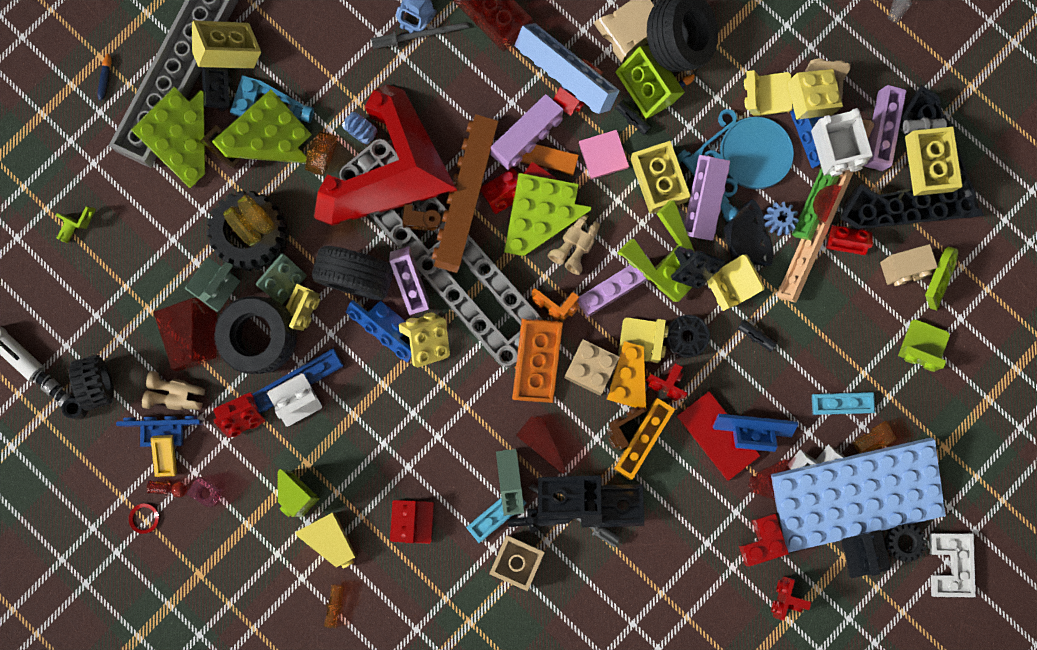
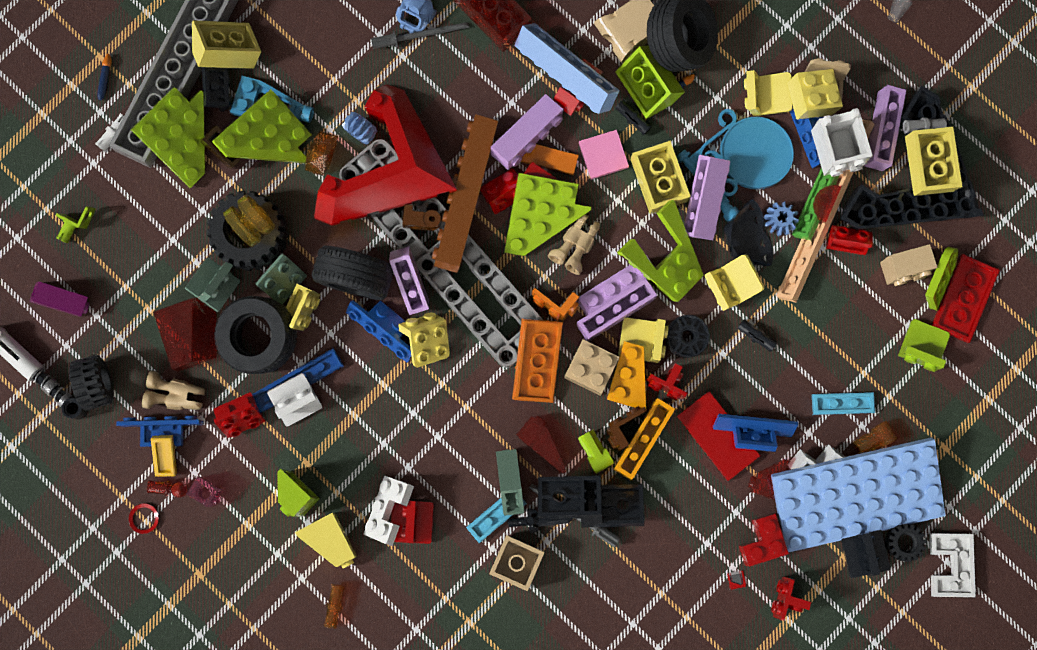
(59, 299): none -> magenta slope
(106, 138): none -> white pin
(389, 493): none -> white plate
(597, 455): none -> lime piece
(616, 310): none -> lavender brick
(695, 267): black bracket -> none
(736, 580): none -> sticker
(965, 298): none -> red tile

